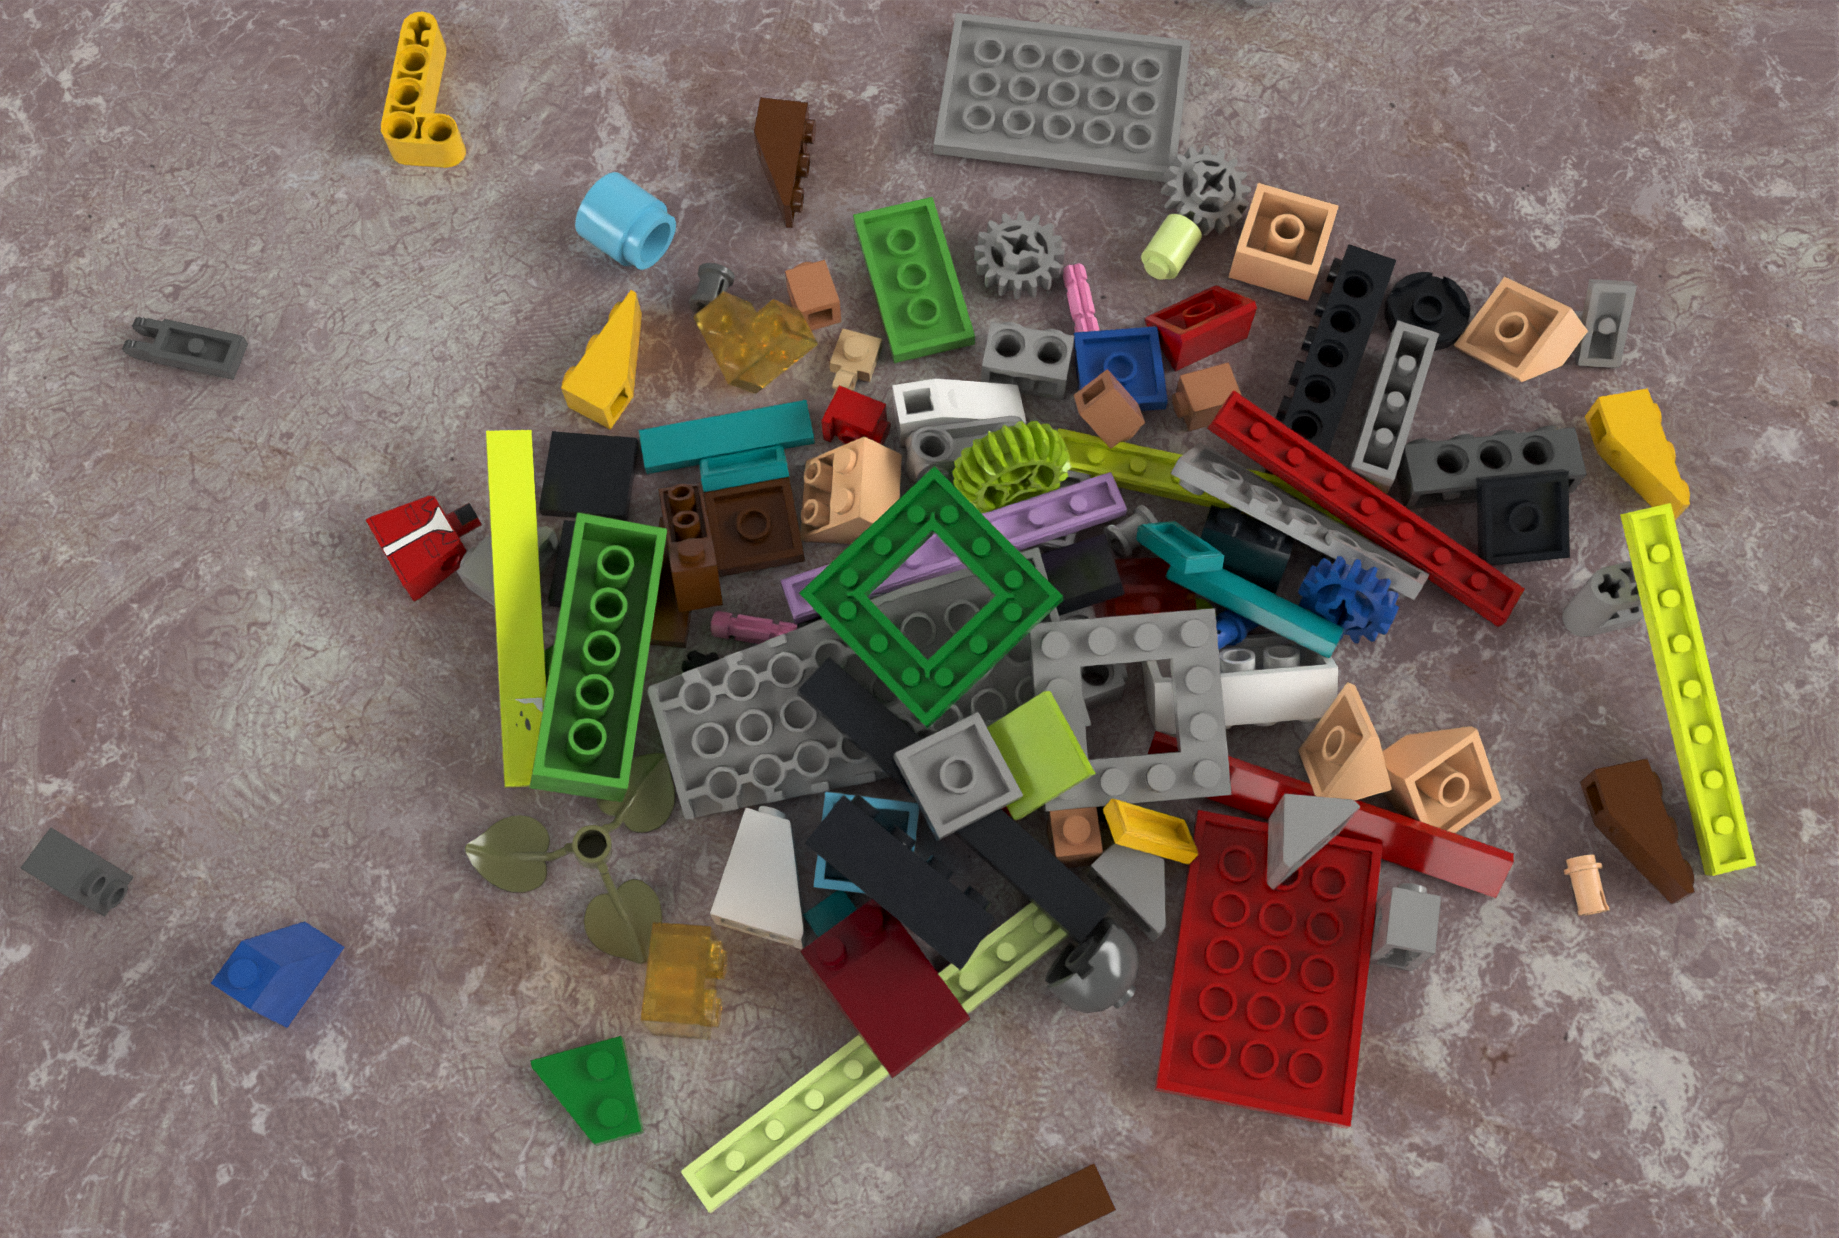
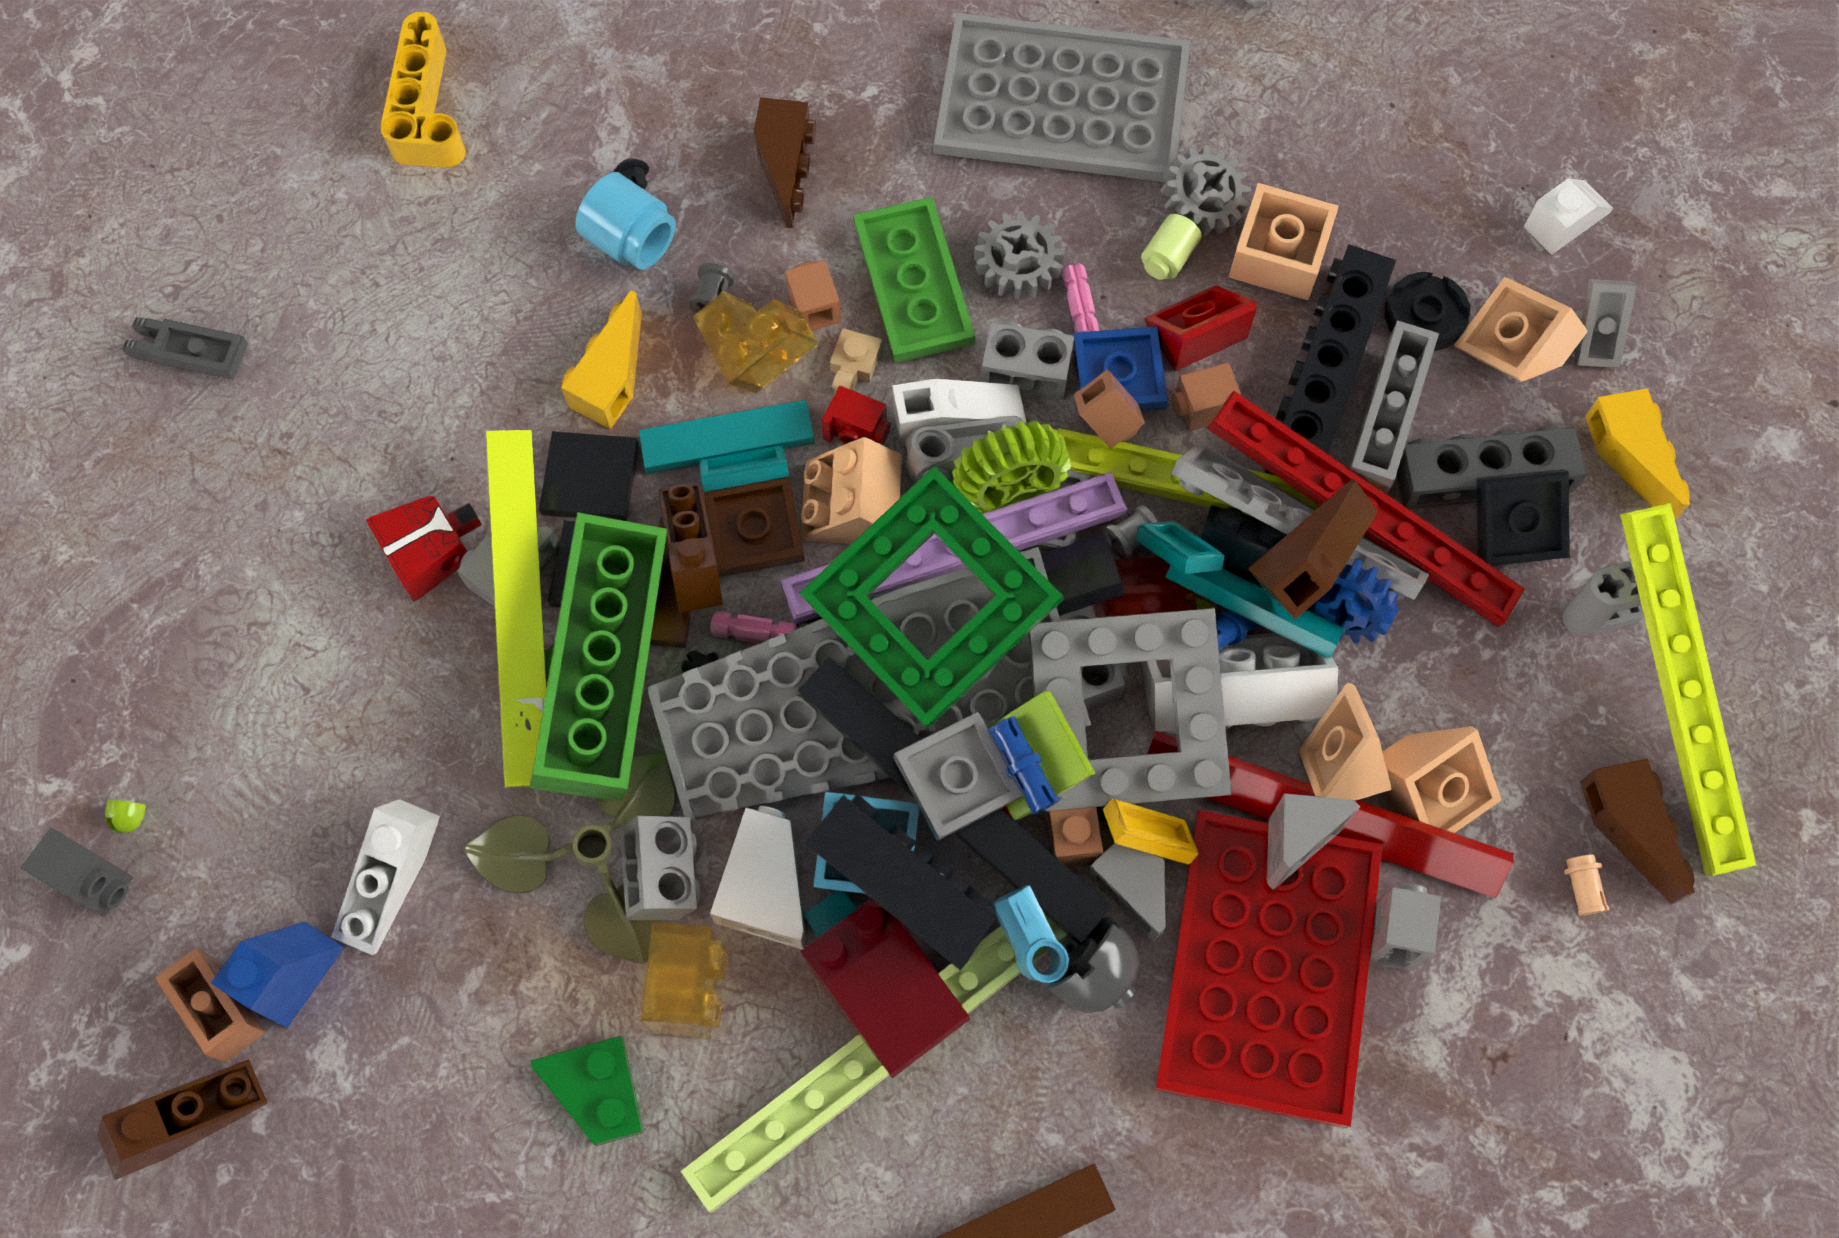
(124, 815): none -> lime hinge
(178, 1118): none -> reddish brown slope
(212, 1017): none -> nougat brick
(384, 873): none -> white slope
(634, 170): none -> black piece
(647, 867): none -> light grey brick
(1023, 765): none -> blue pin
(1027, 932): none -> medium azure piece
(1316, 551): none -> reddish brown slope
(1566, 214): none -> white slope

